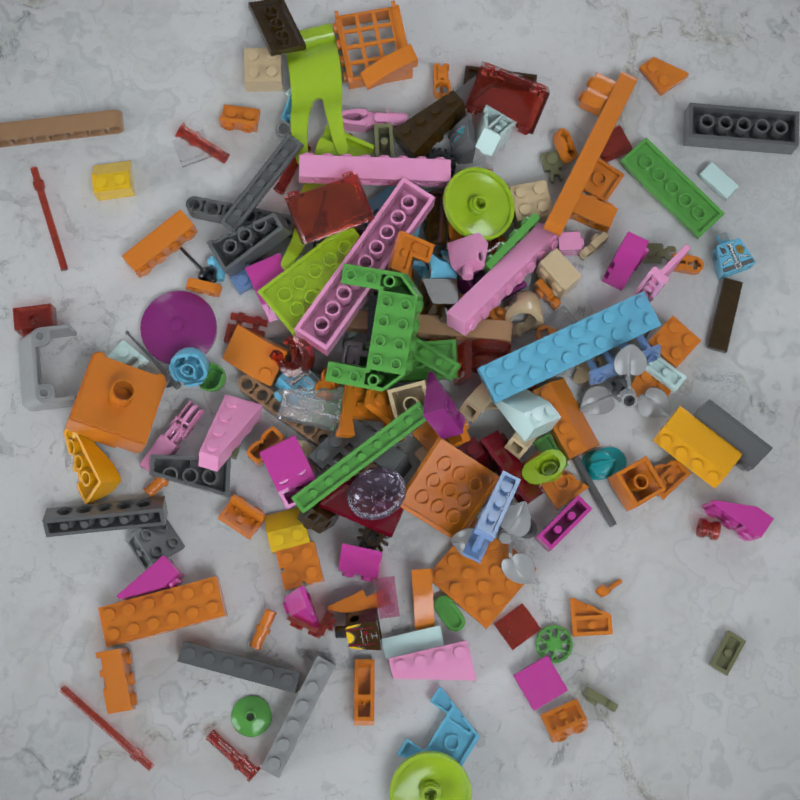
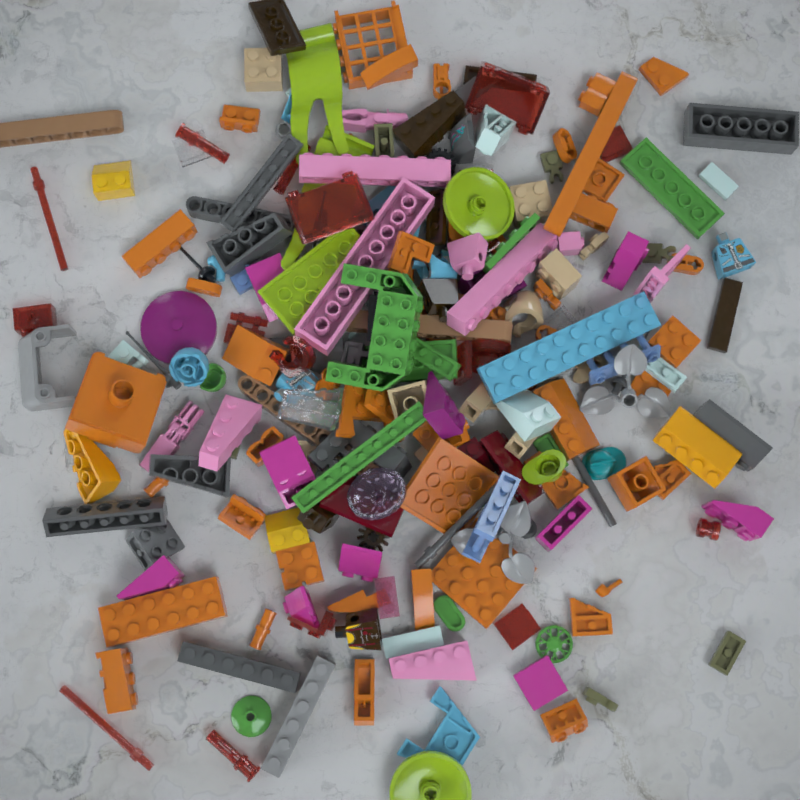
(431, 552): none -> dark grey bar

